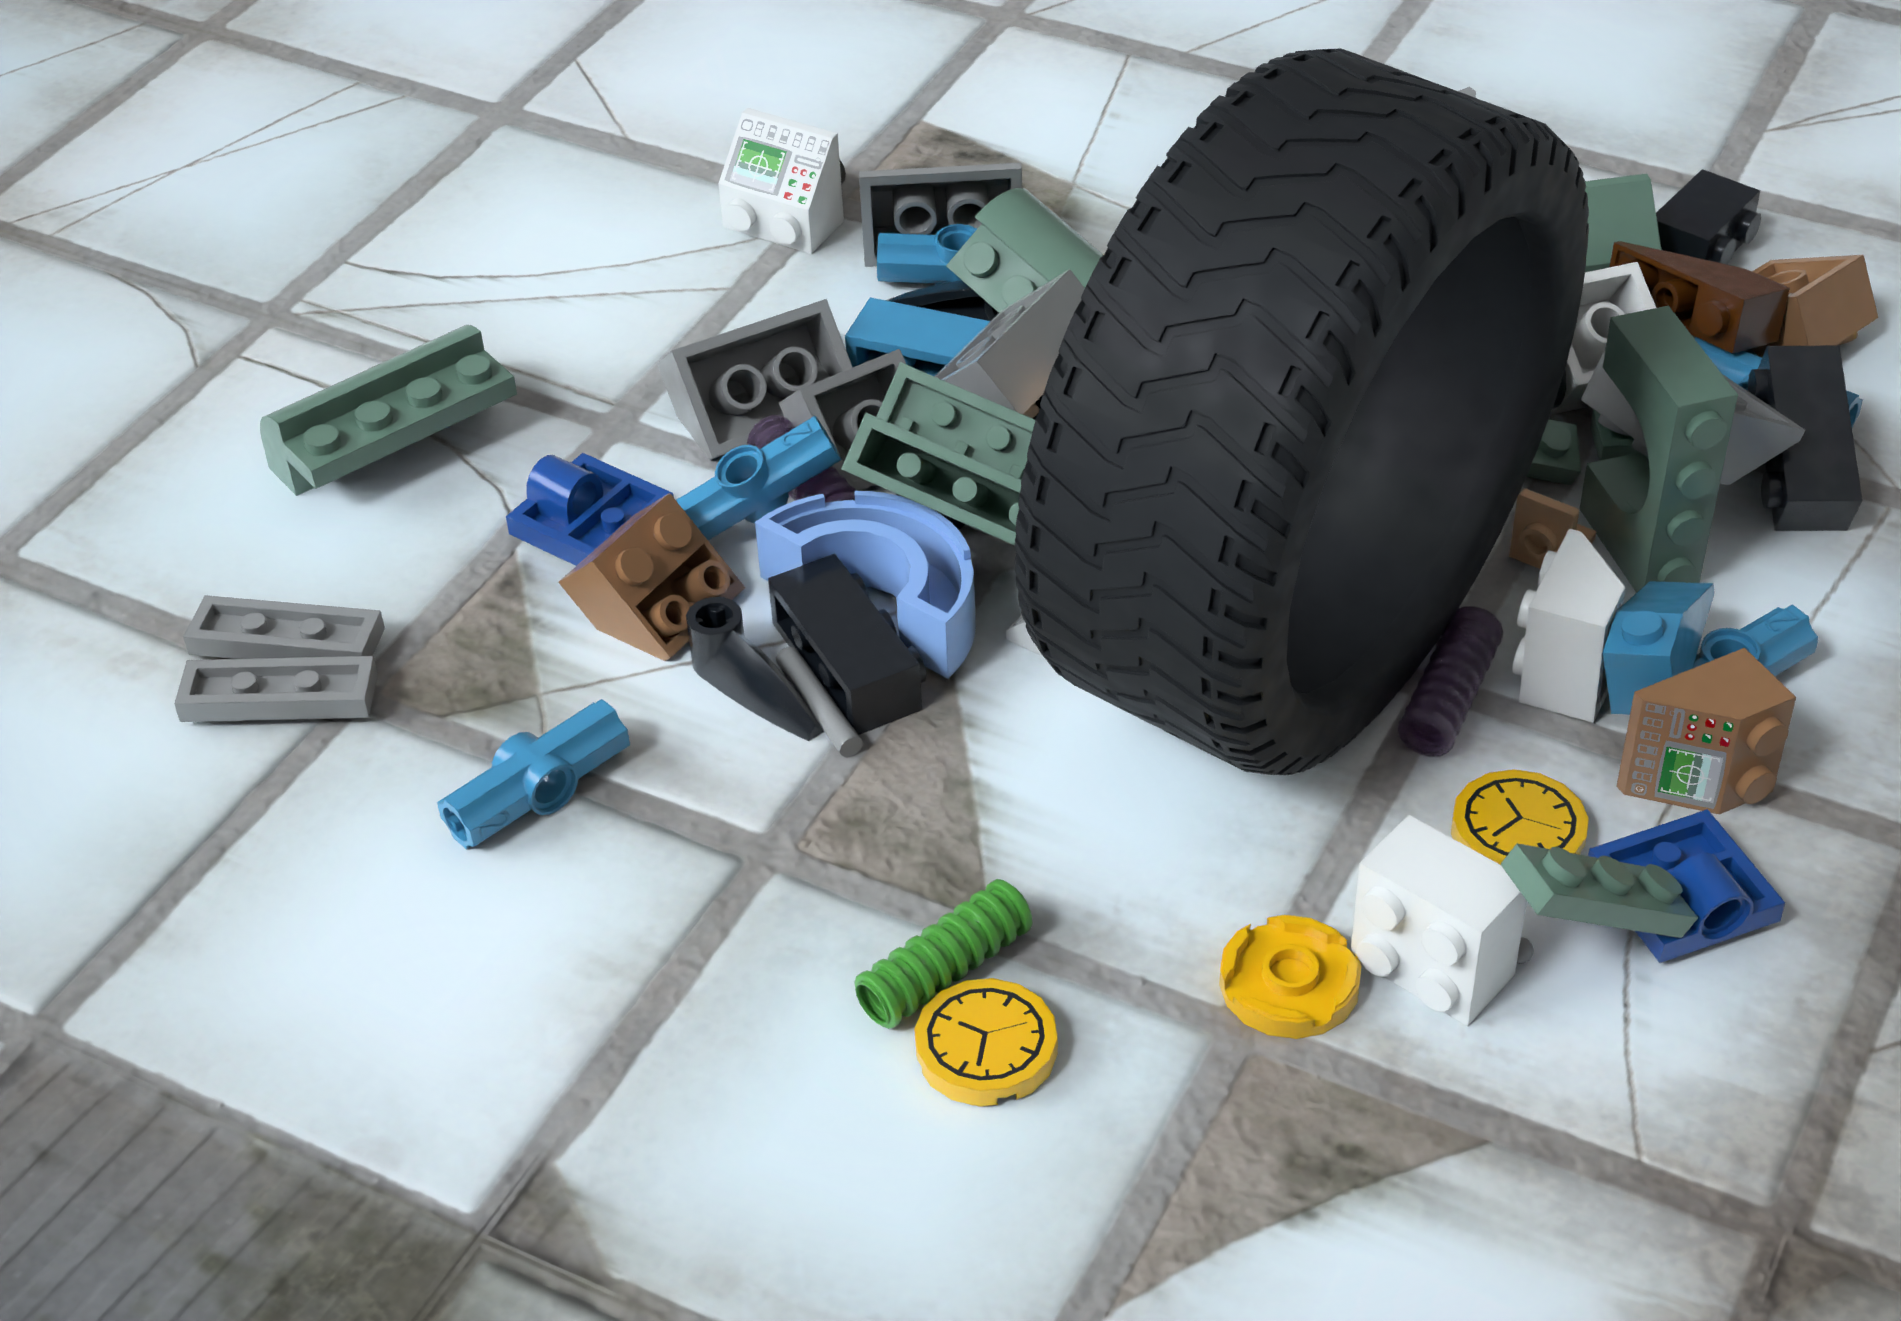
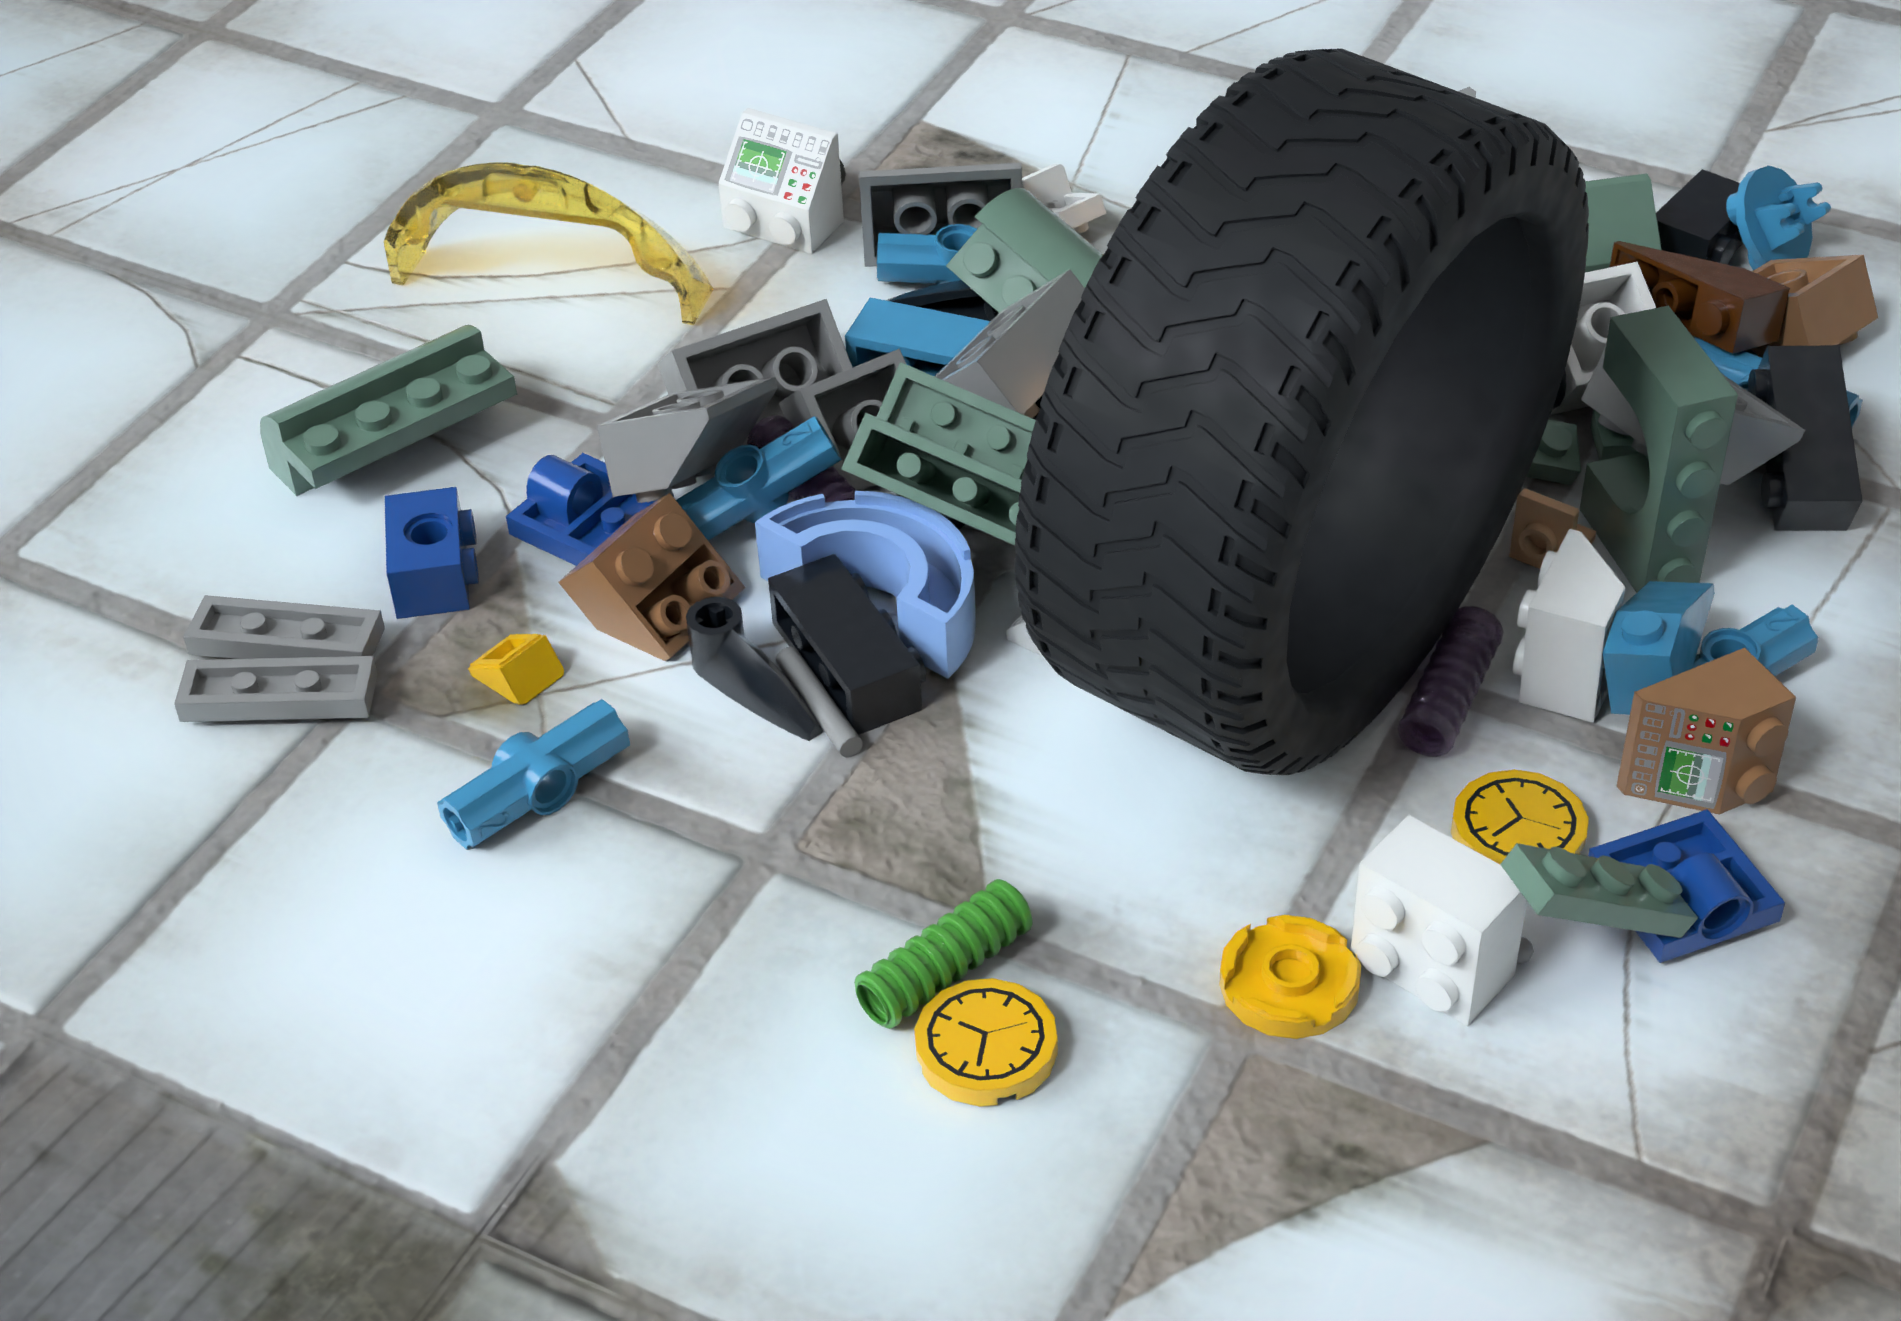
(428, 552): none -> blue brick
(518, 667): none -> yellow slope
(544, 195): none -> clear yellow windscreen
(680, 437): none -> light grey slope
(1053, 190): none -> white bracket
(1775, 215): none -> dark azure plate

